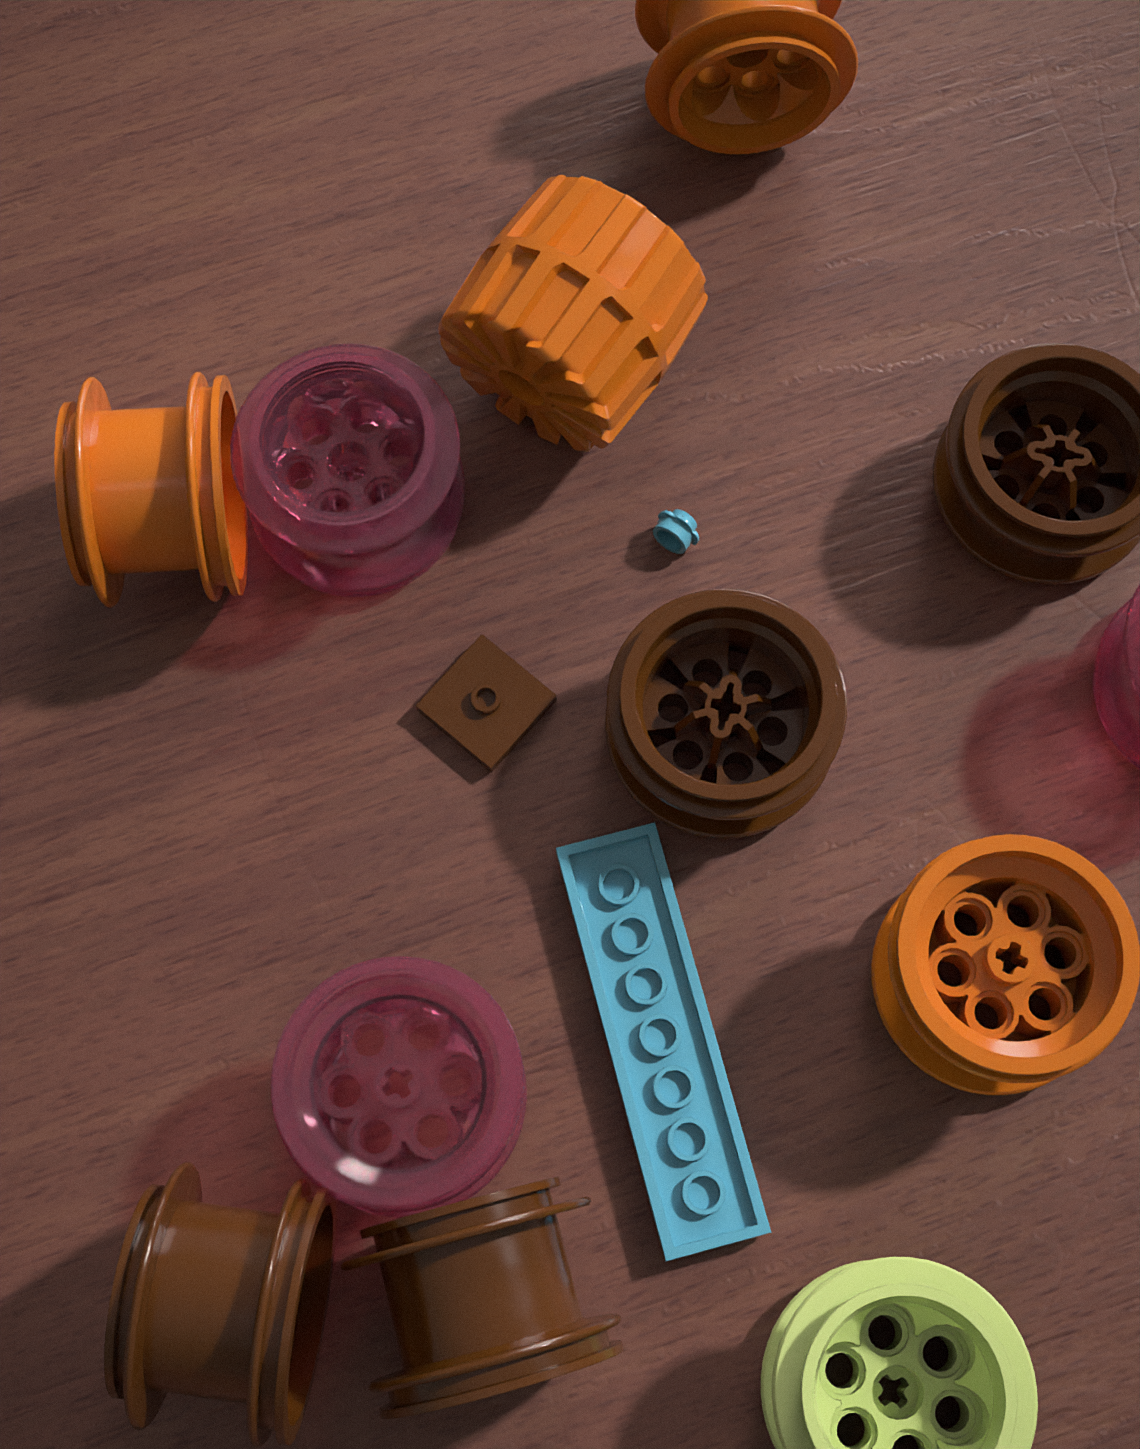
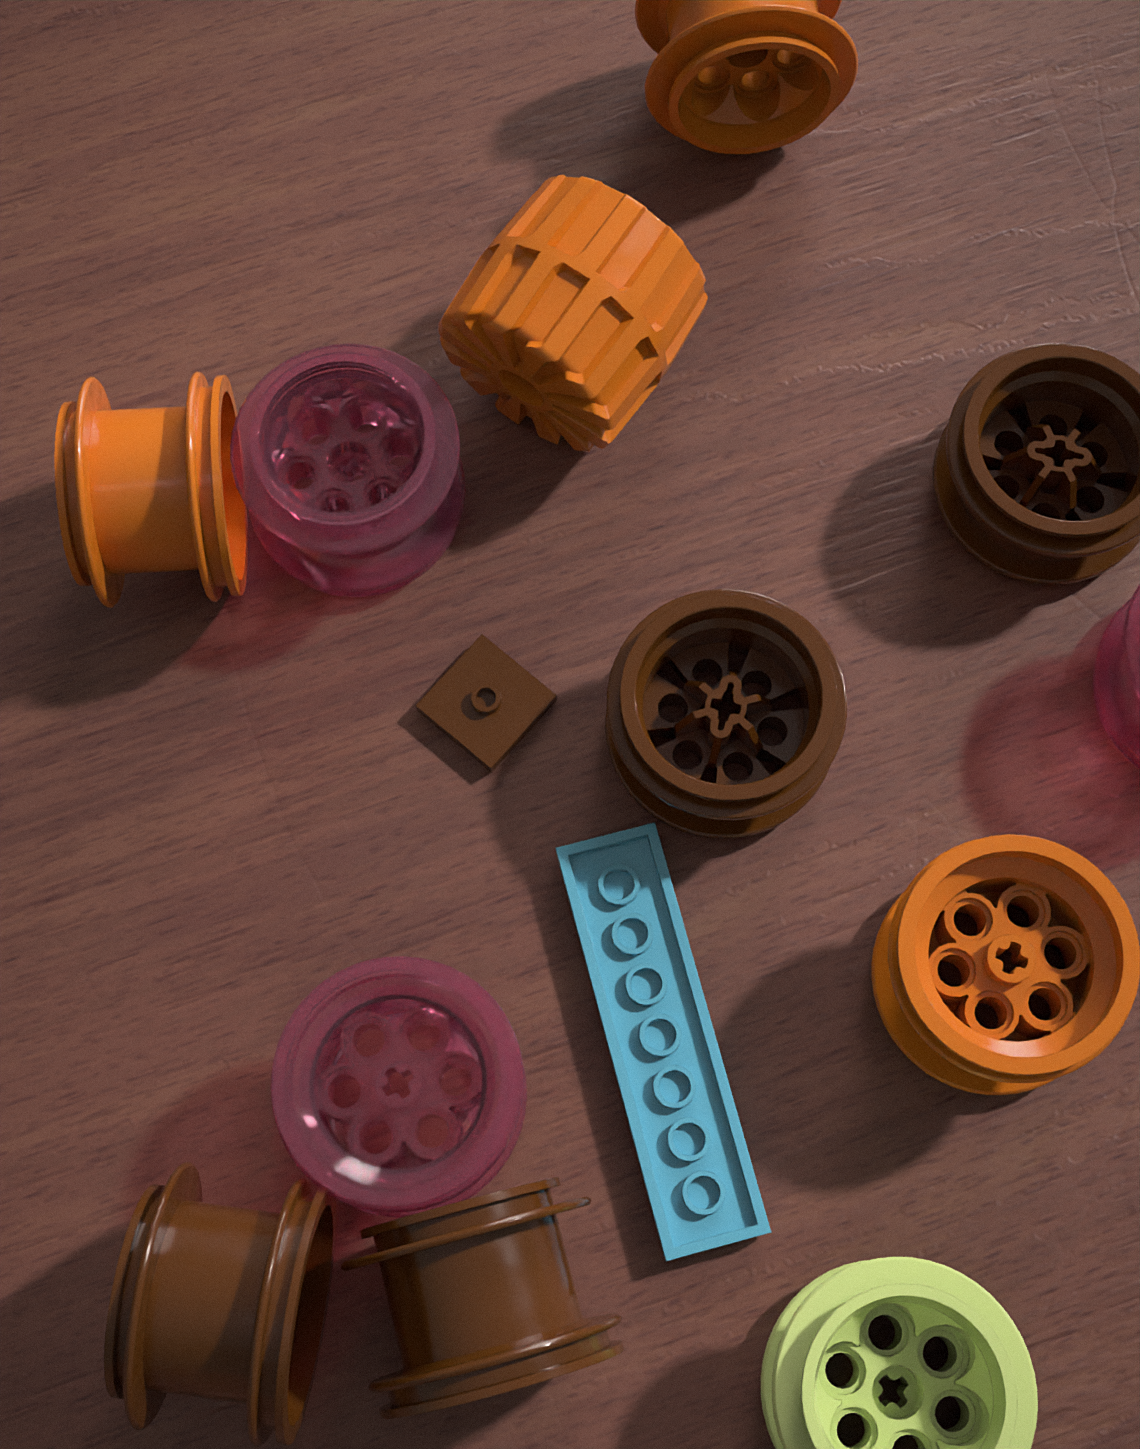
(676, 530): medium azure plate -> none

